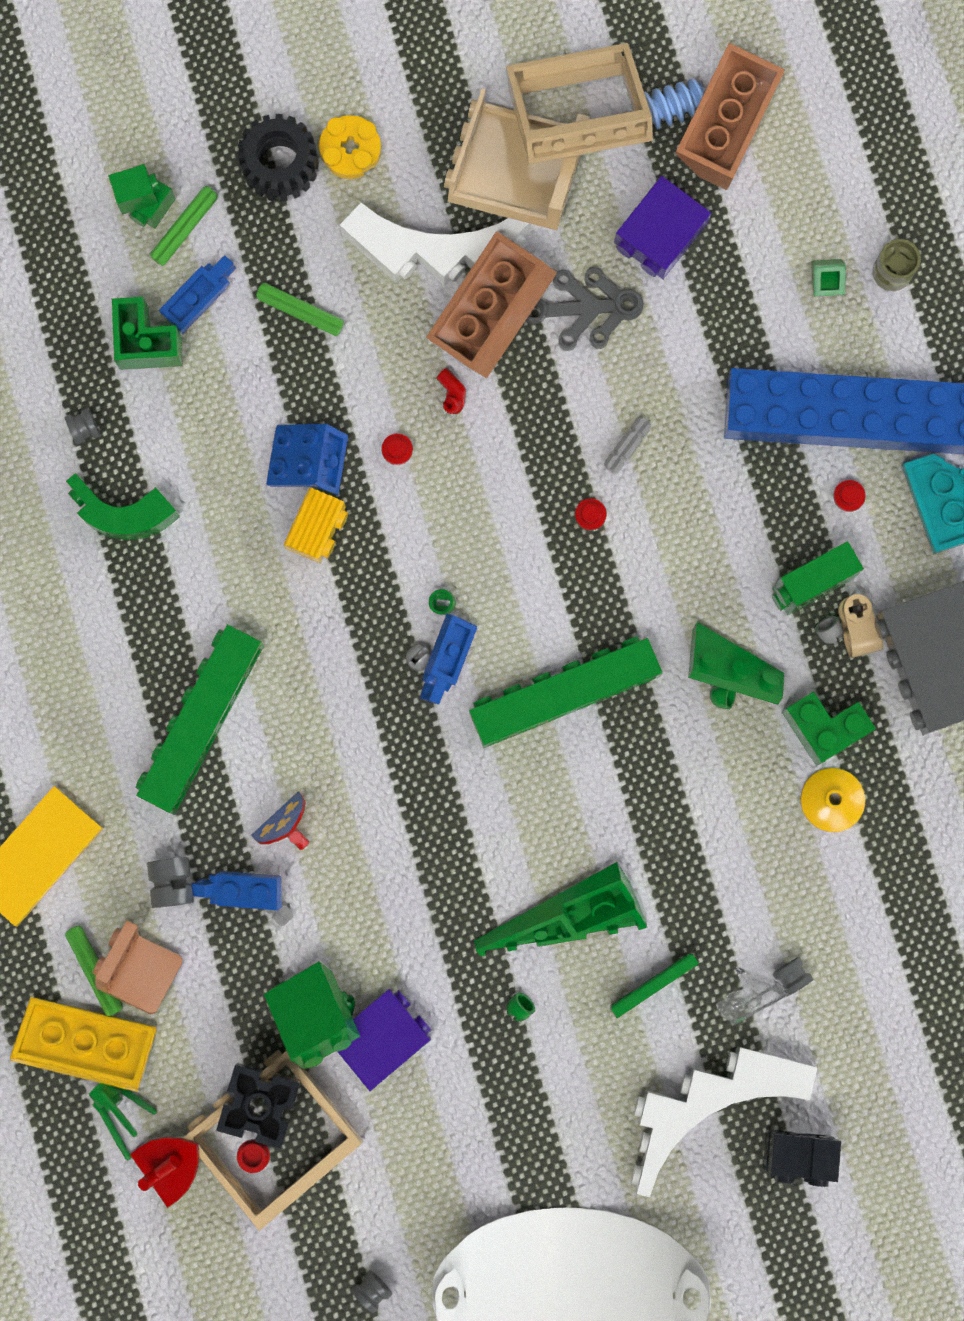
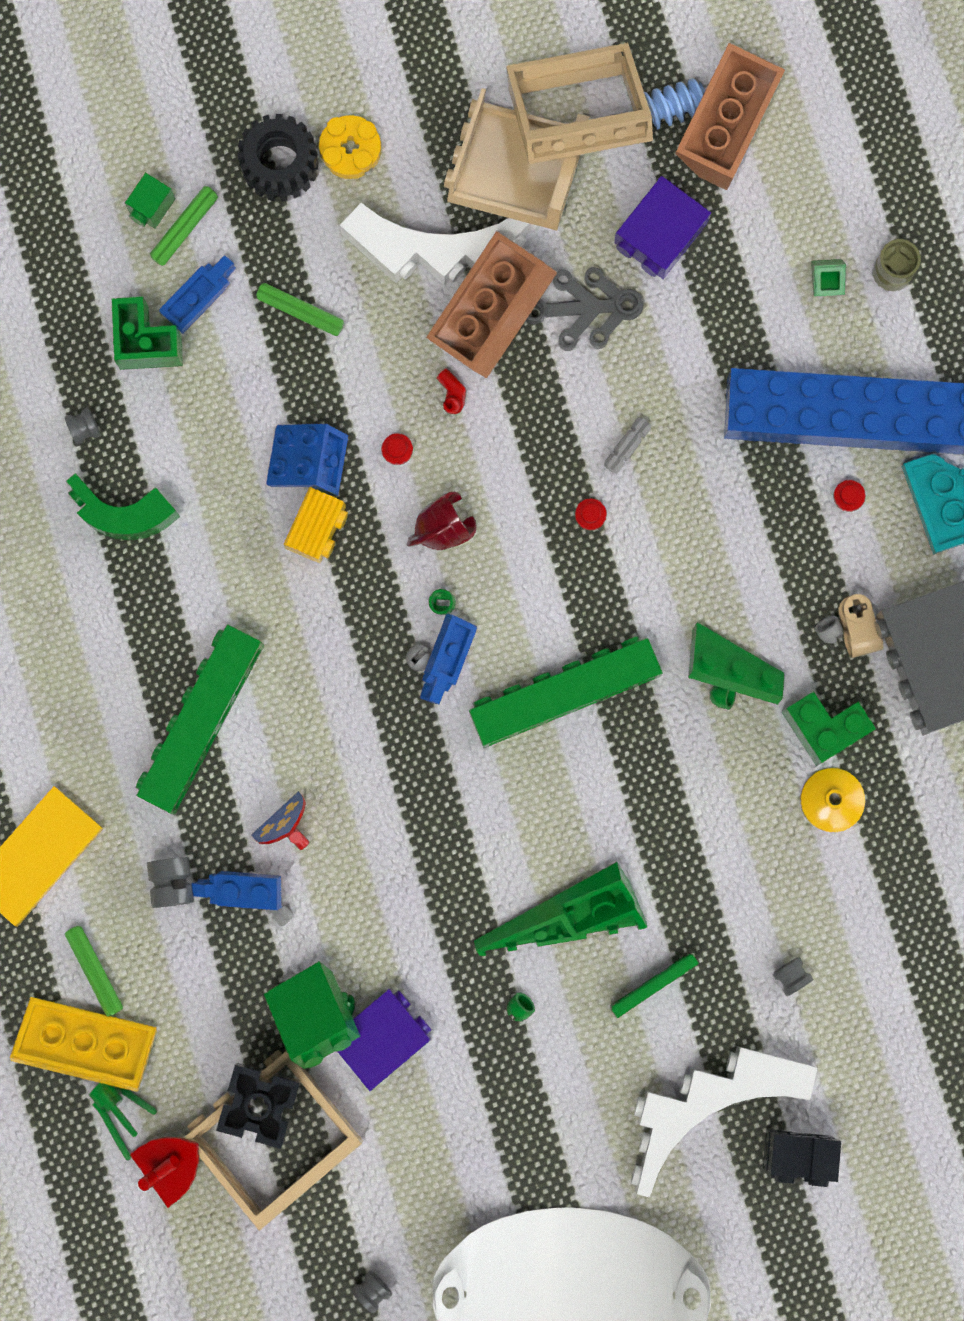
(134, 188): green brick -> none
(136, 970): nougat bracket -> none
(253, 1156): red plate -> none
(440, 525): none -> dark red helmet
(755, 996): clear slope -> none
(816, 578): green brick -> none

